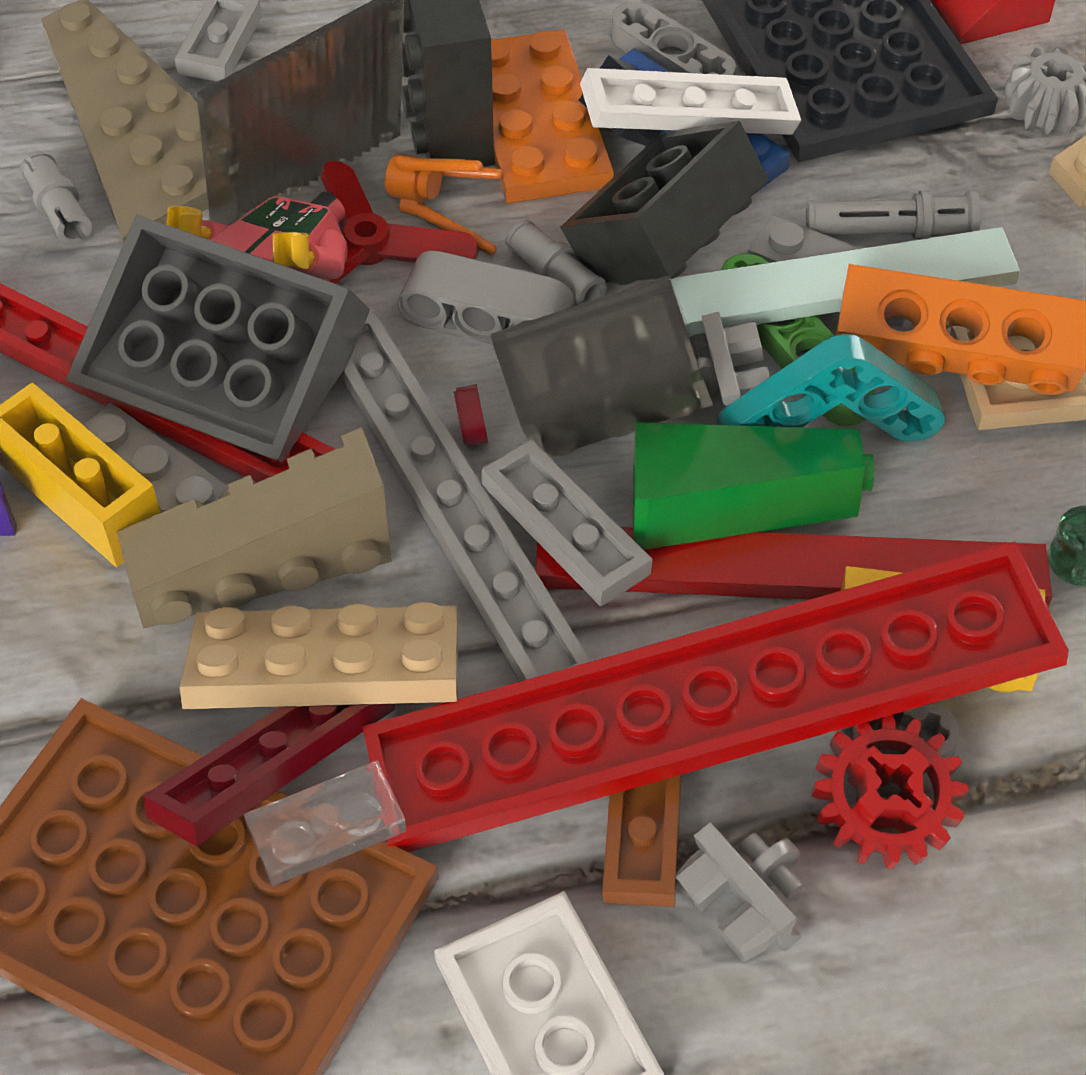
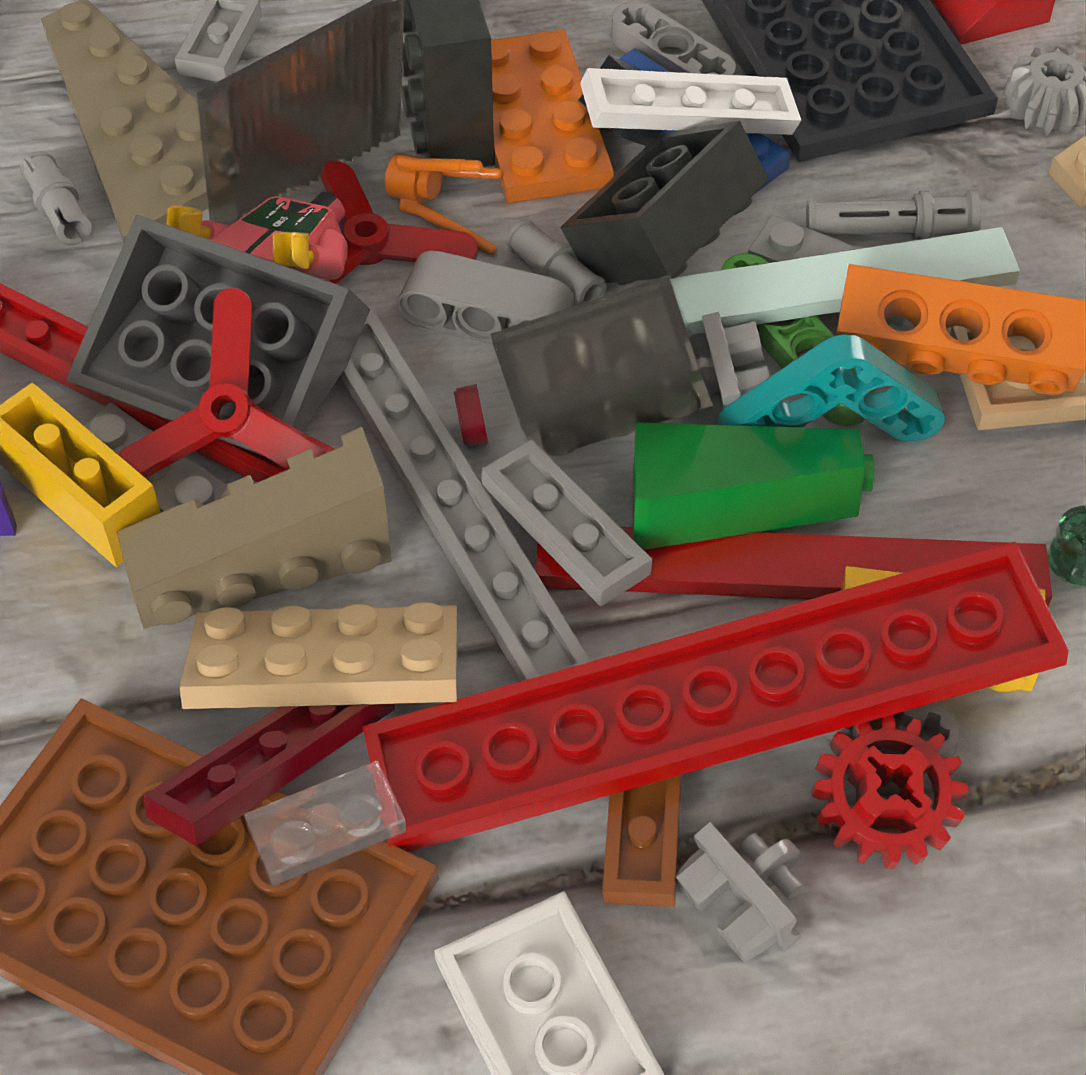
(227, 384): none -> red piece

